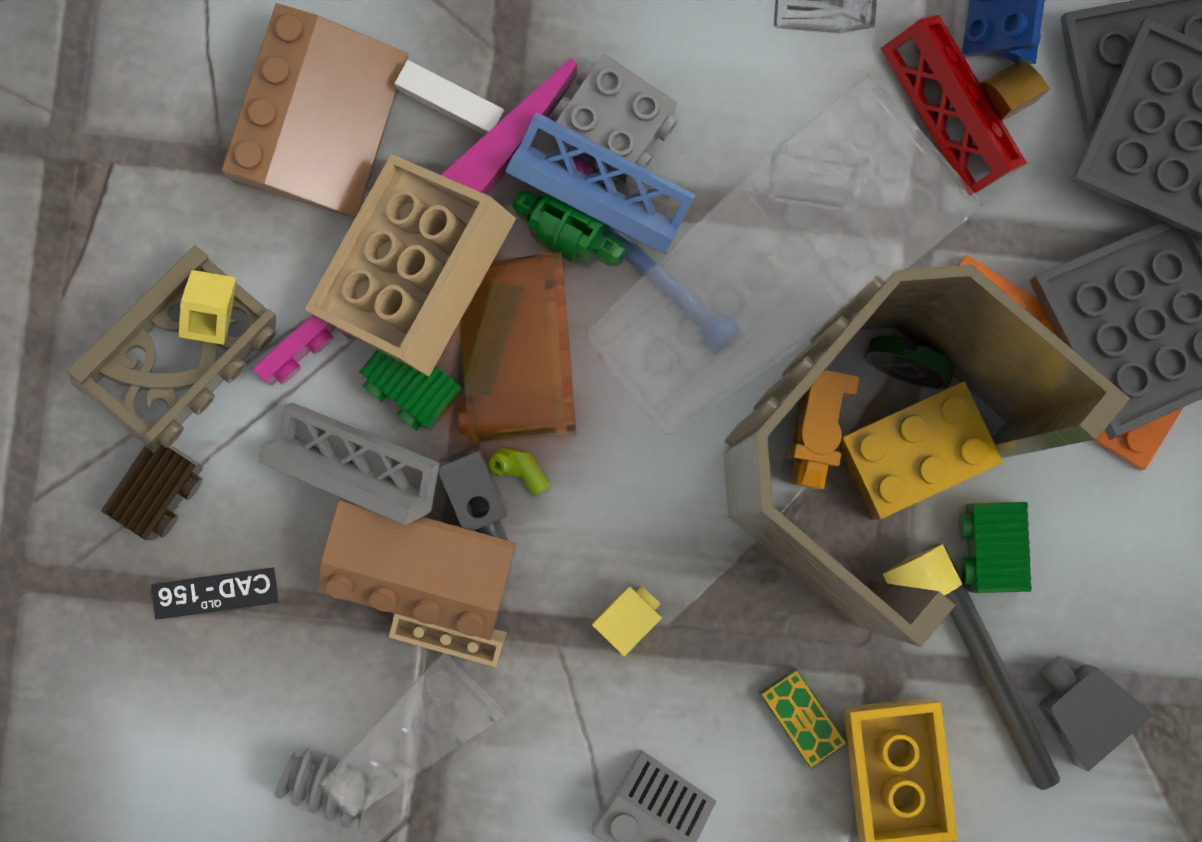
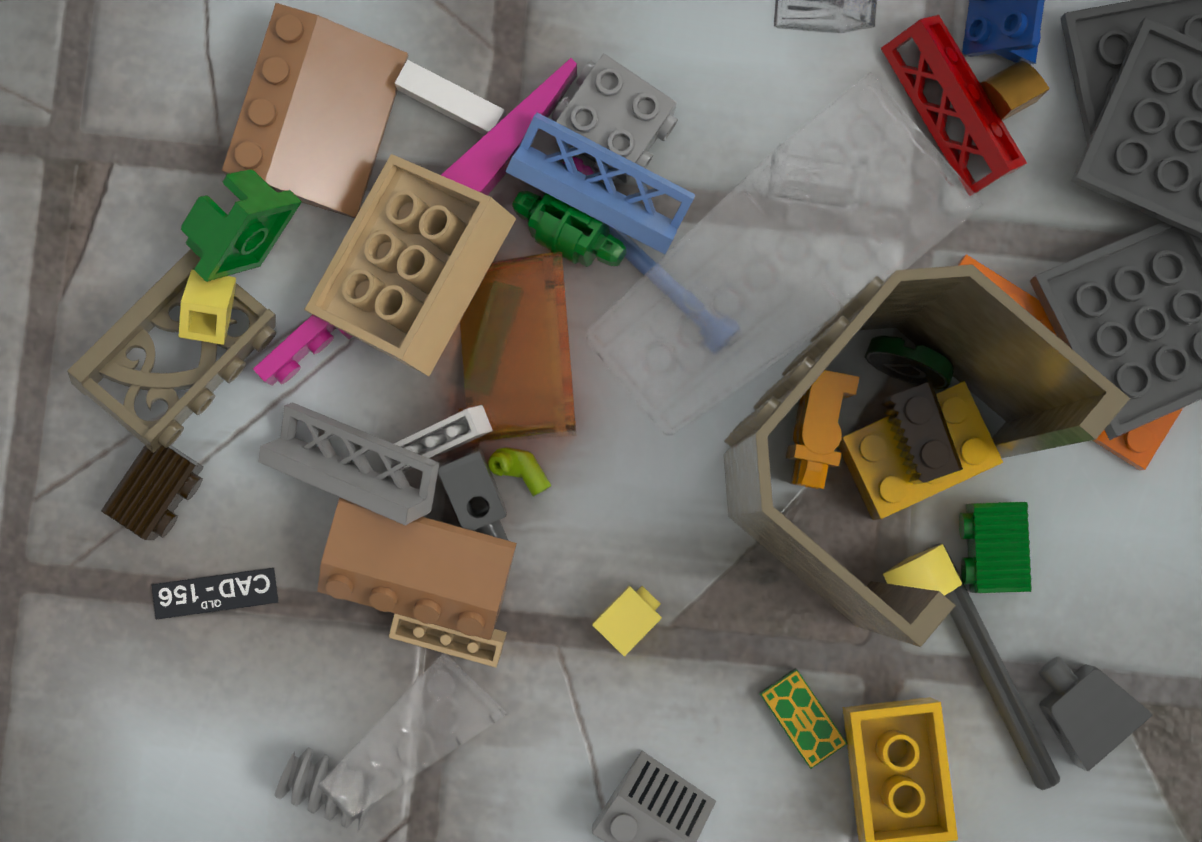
(243, 236): none -> green panel
(421, 396): green brick -> none
(448, 434): none -> white piece
(922, 433): none -> dark brown brick

